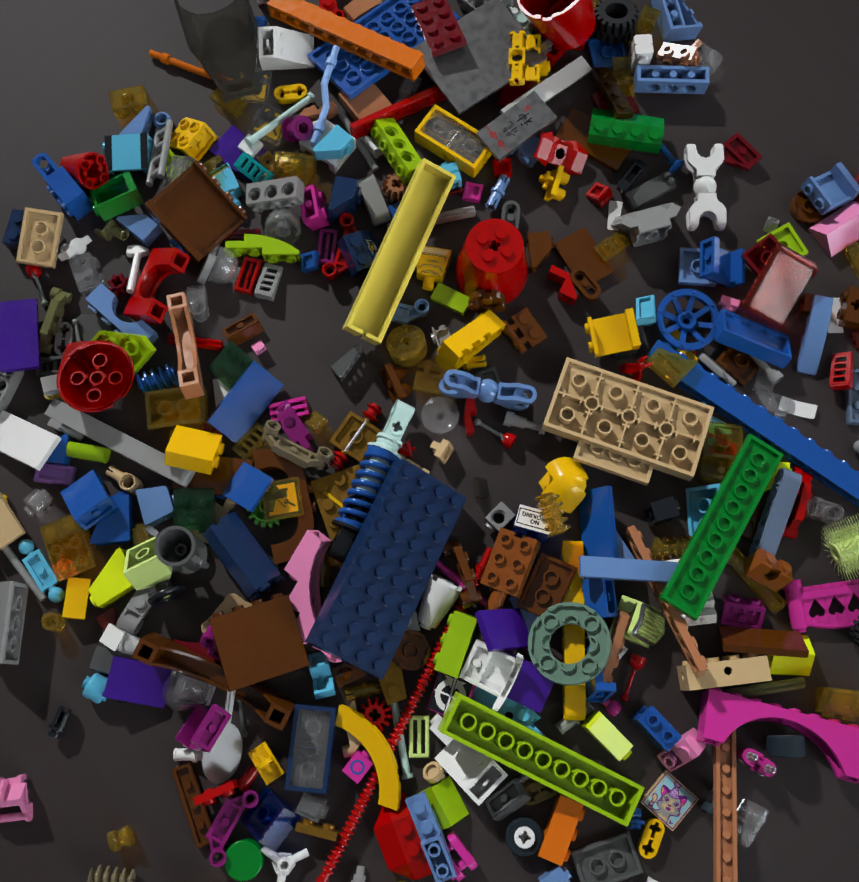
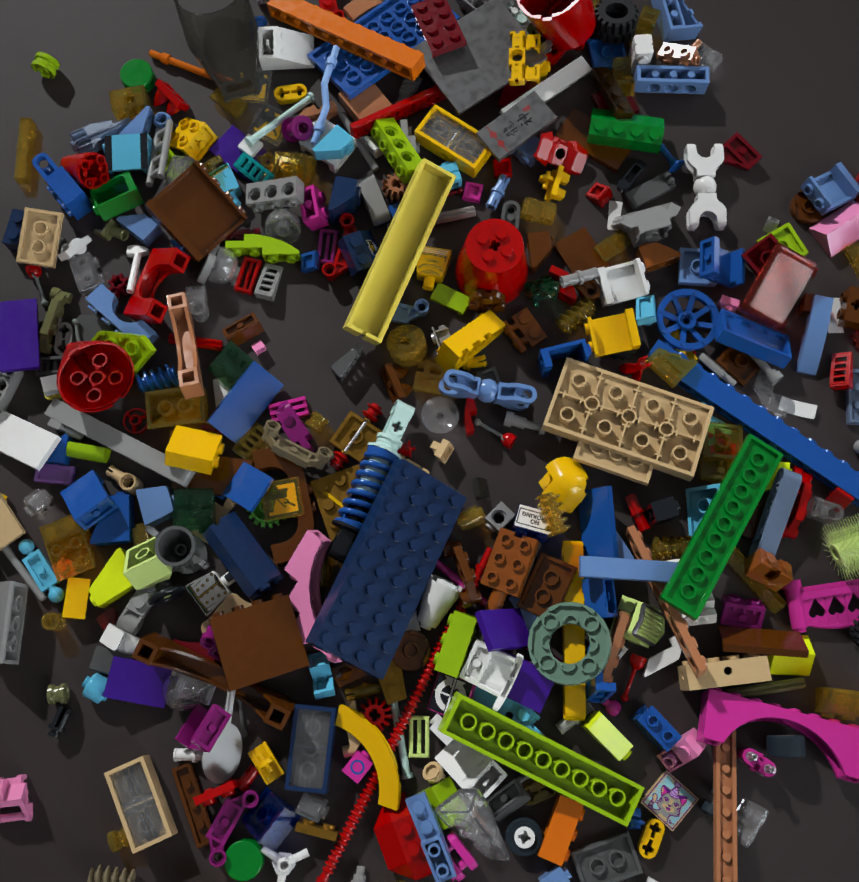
(25, 151): none -> clear yellow piece
(45, 65): none -> lime wheel
(58, 694): none -> olive wheel
(92, 135): none -> sand blue piece
(127, 414): none -> red piece
(137, 73): none -> green head
(140, 803): none -> brick
(166, 92): none -> red tile
(210, 590): none -> white torso
(407, 131): none -> light grey slope
(471, 518): none -> clear yellow brick
(474, 819): none -> clear wedge
(538, 211): none -> clear yellow axle
(541, 289): none -> clear green plate
(560, 351): none -> blue panel
(576, 315): none -> clear yellow piece
(579, 277): none -> light grey pin
(622, 282): none -> white panel
(637, 512): none -> red axle
(656, 256): none -> dark orange slope
(663, 658): none -> white piece
(840, 497): none -> red slope

